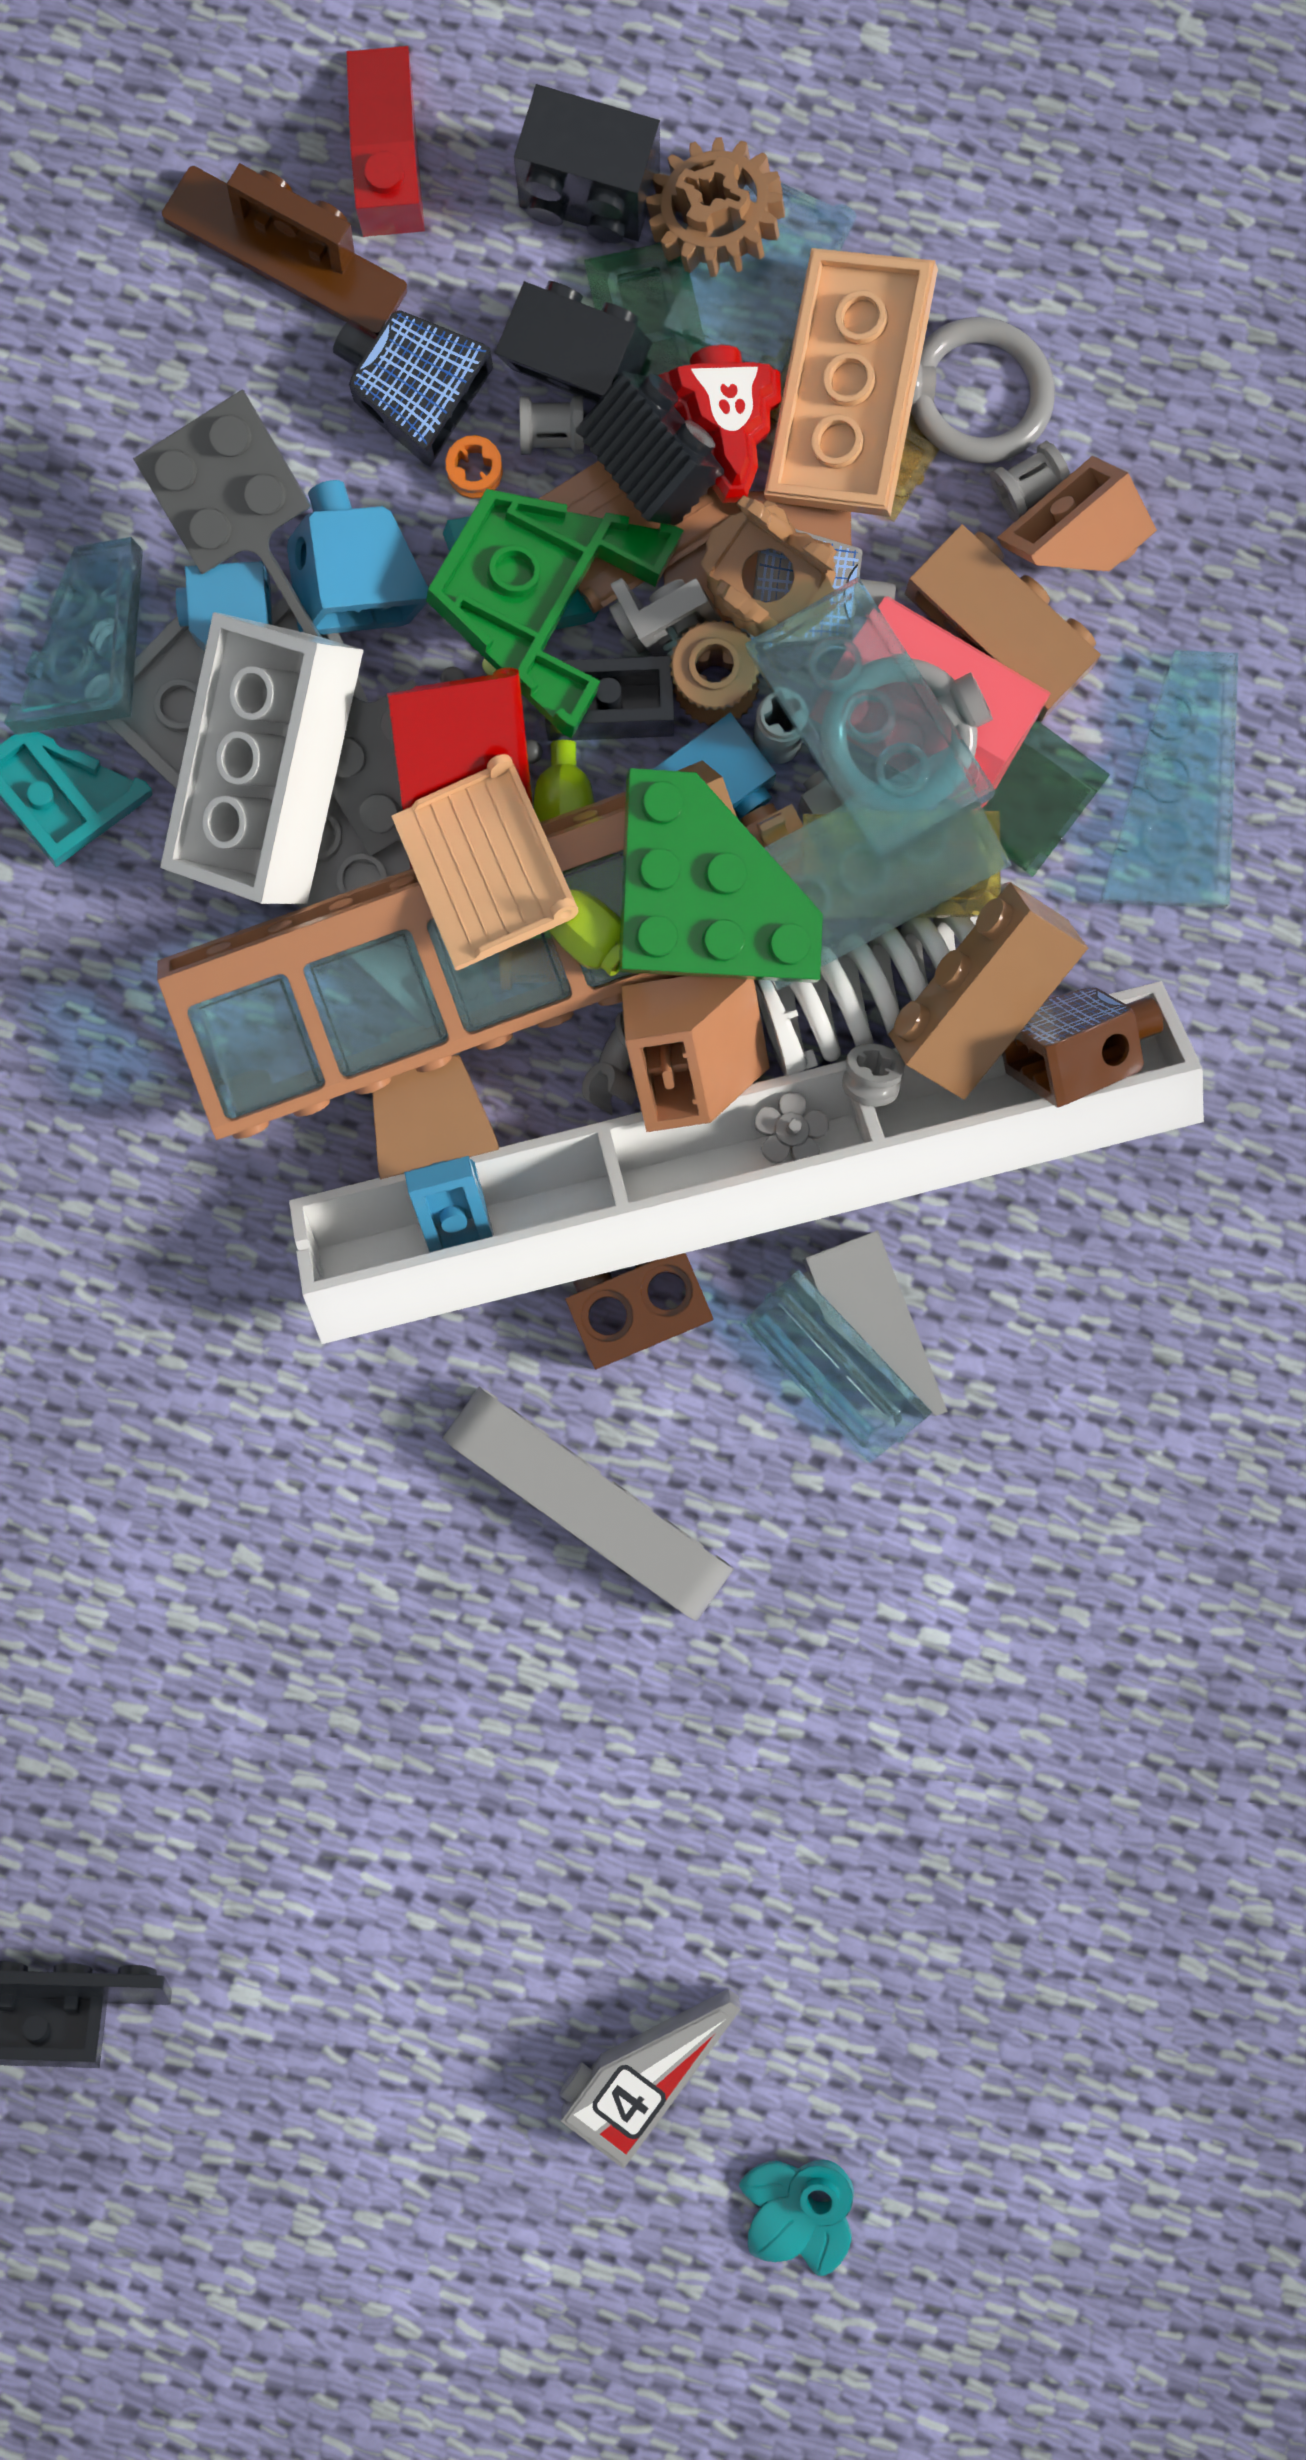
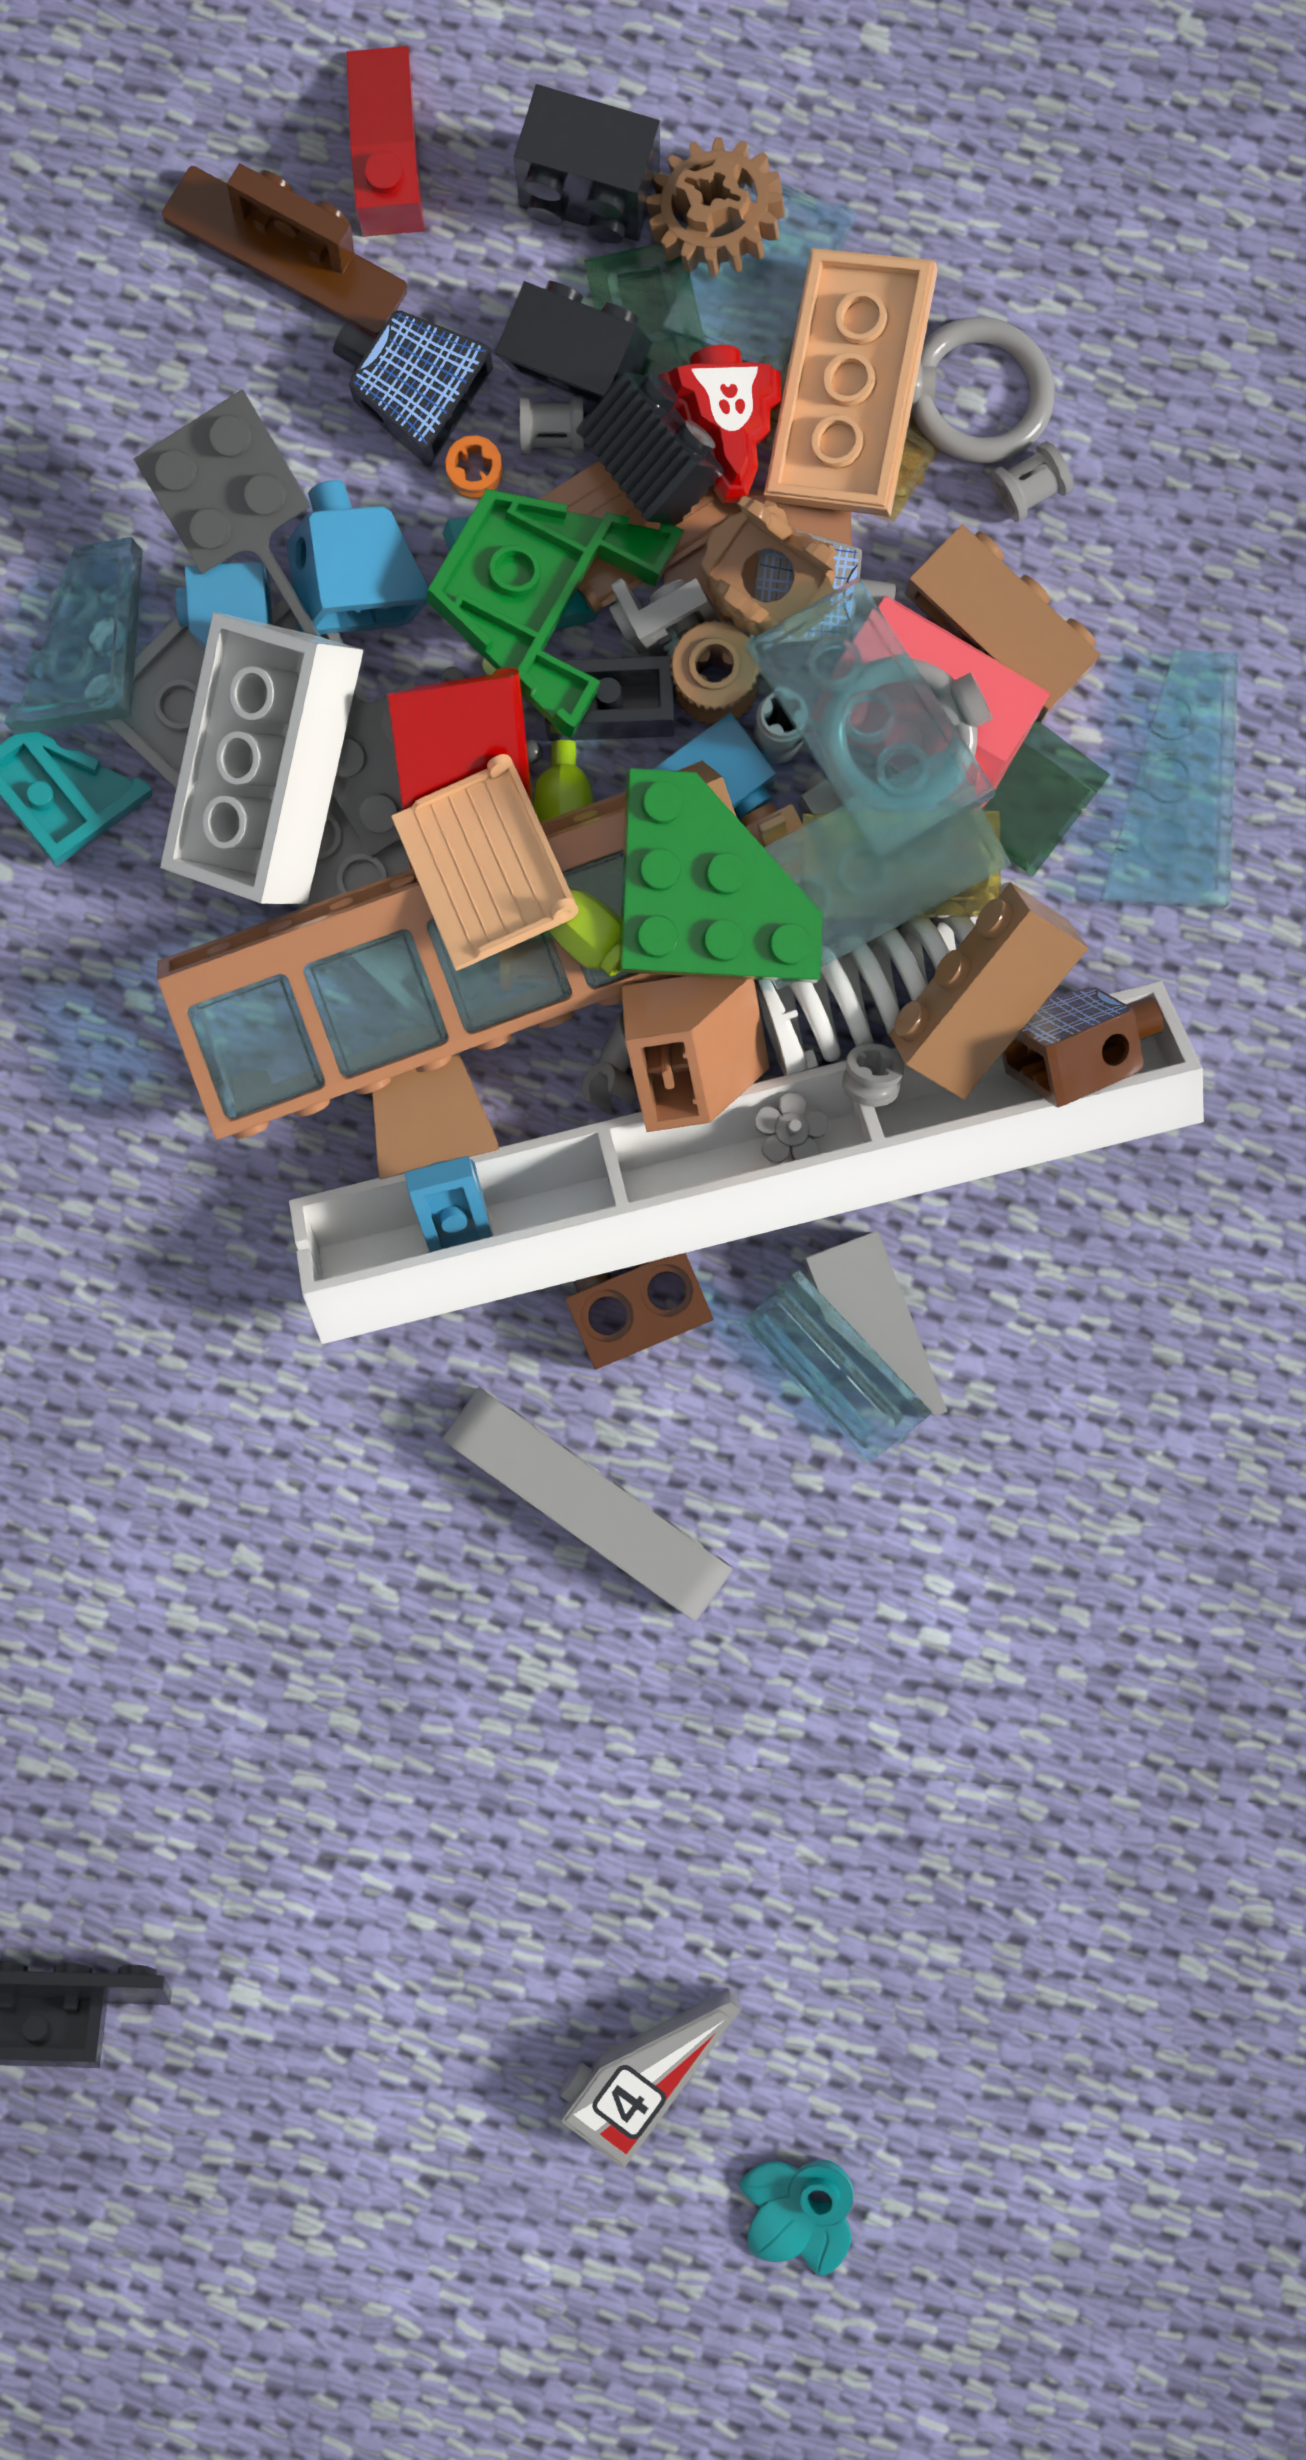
(1084, 522): nougat slope -> none

